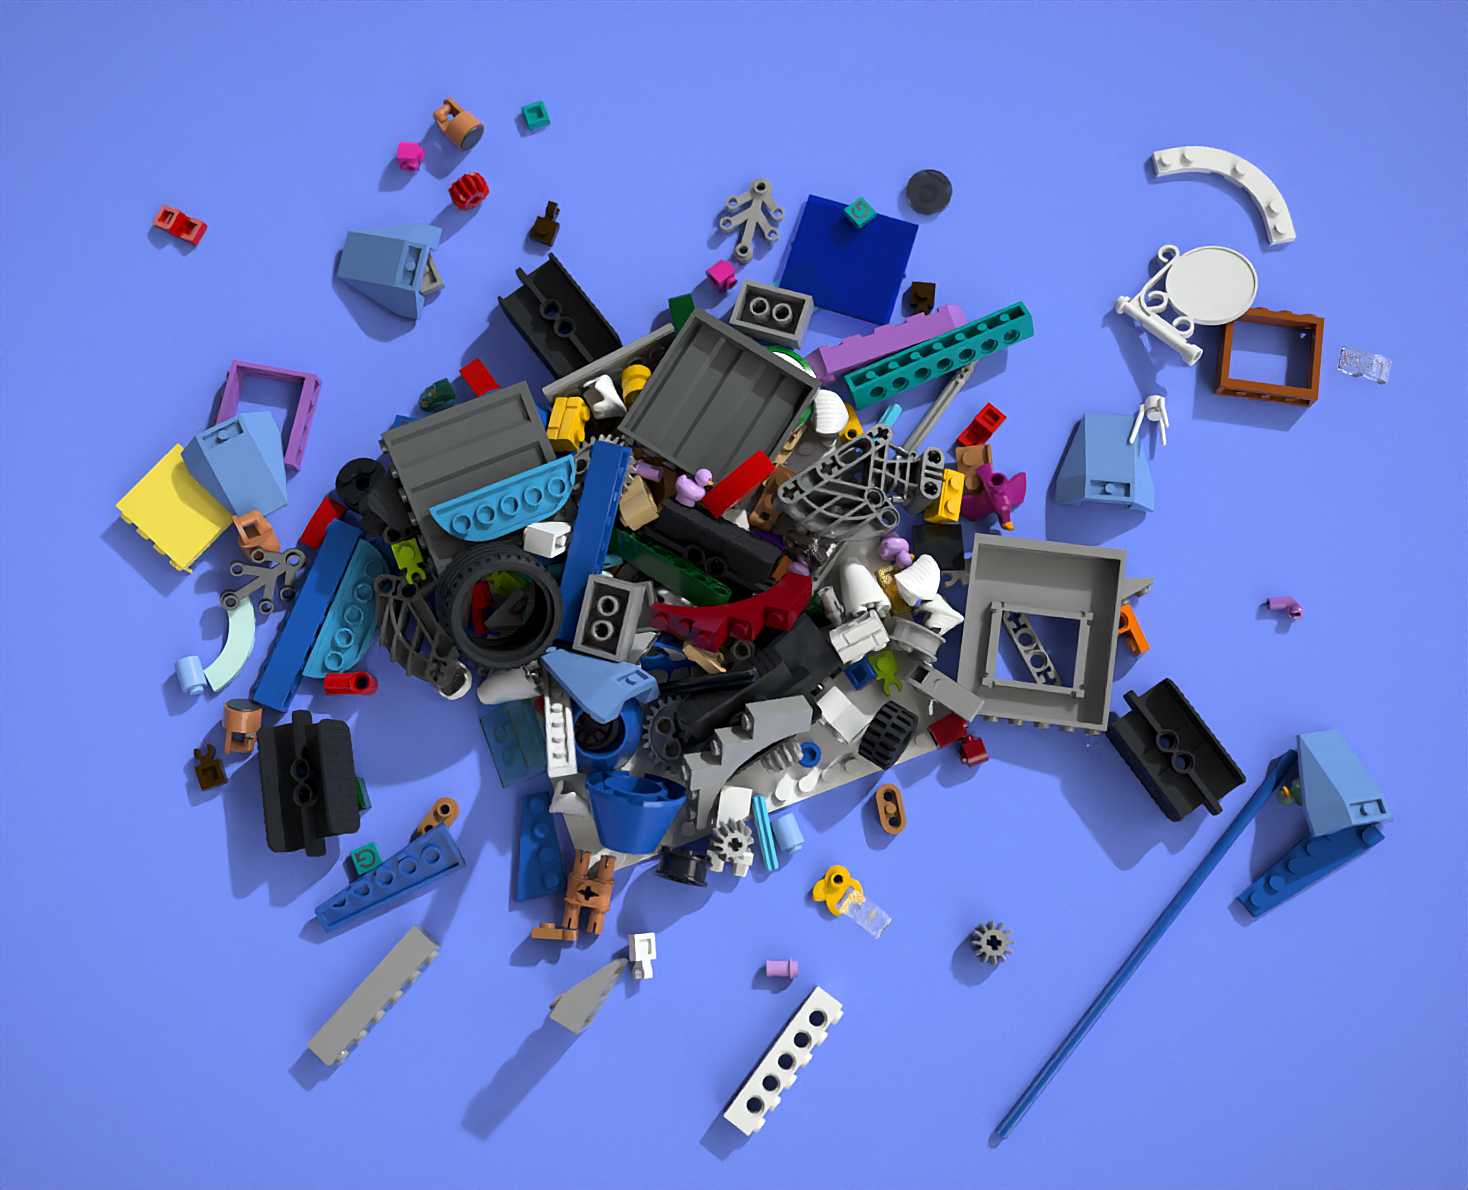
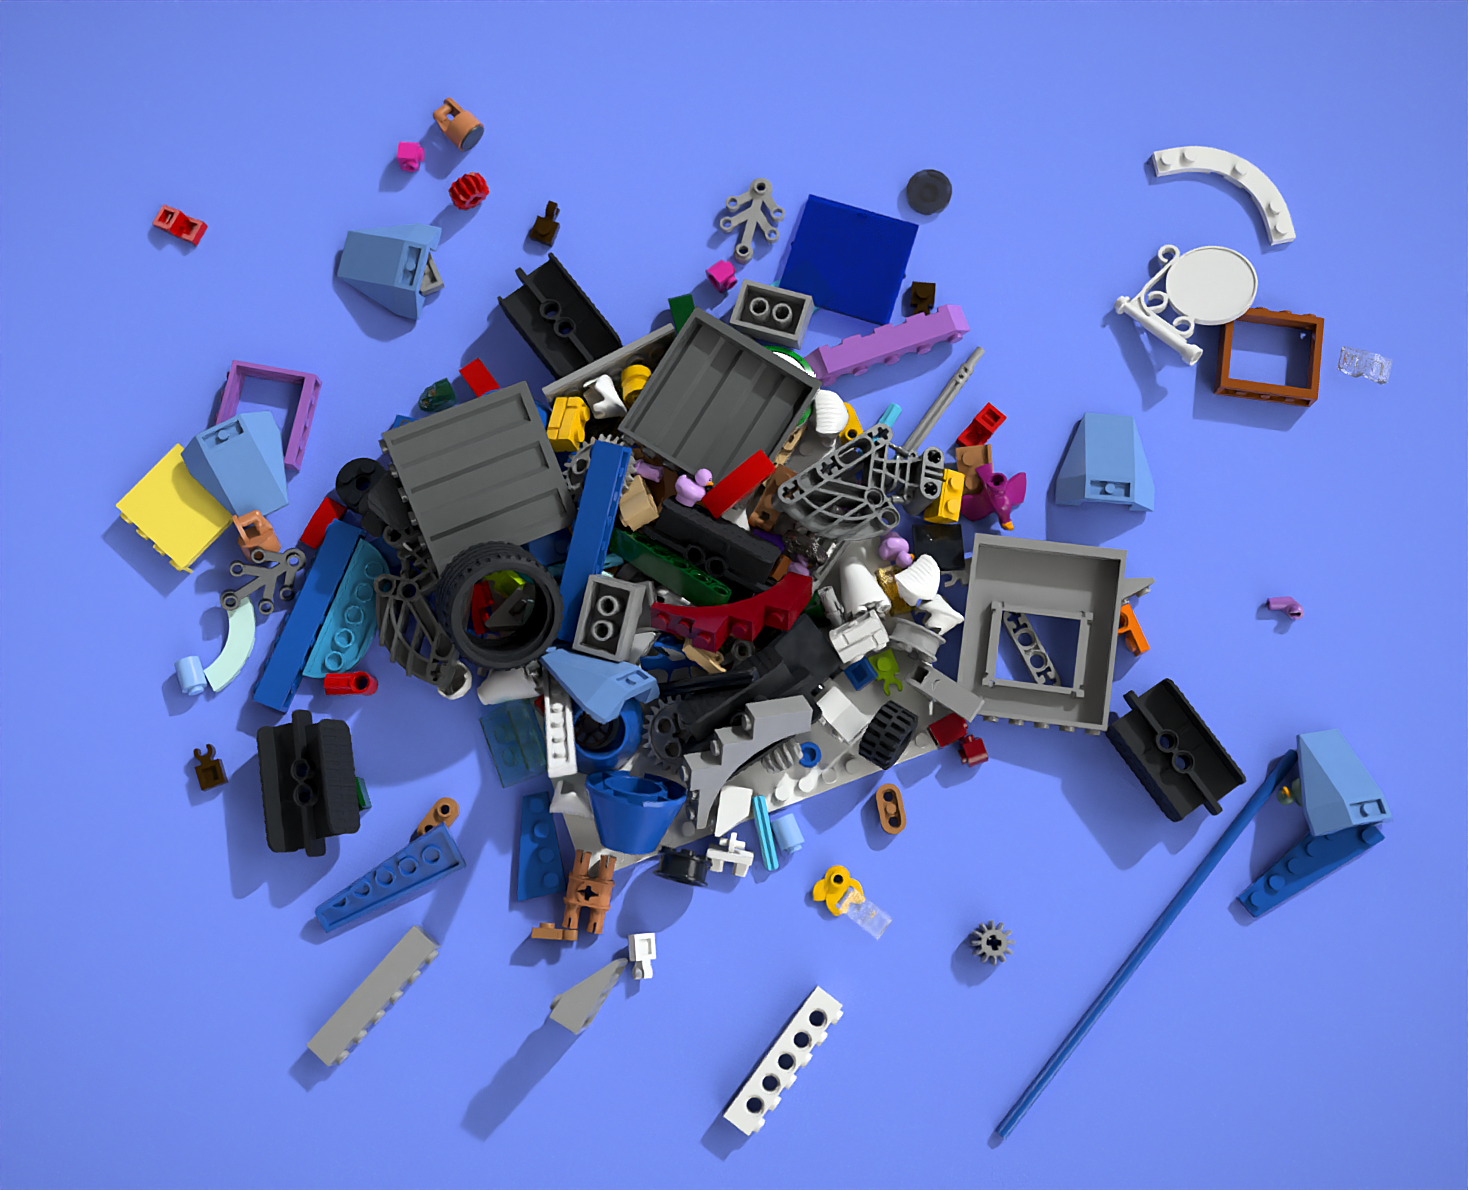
(241, 717): nougat piece -> none
(366, 858): teal tile -> none
(409, 555): lime plate -> none
(508, 503): dark azure plate -> none
(536, 115): teal tile -> none
(547, 538): white slope -> none
(725, 834): light grey gear -> none
(782, 968): lavender pin -> none
(859, 212): teal tile -> none
(939, 355): teal brick -> none
(1155, 411): white plant -> none

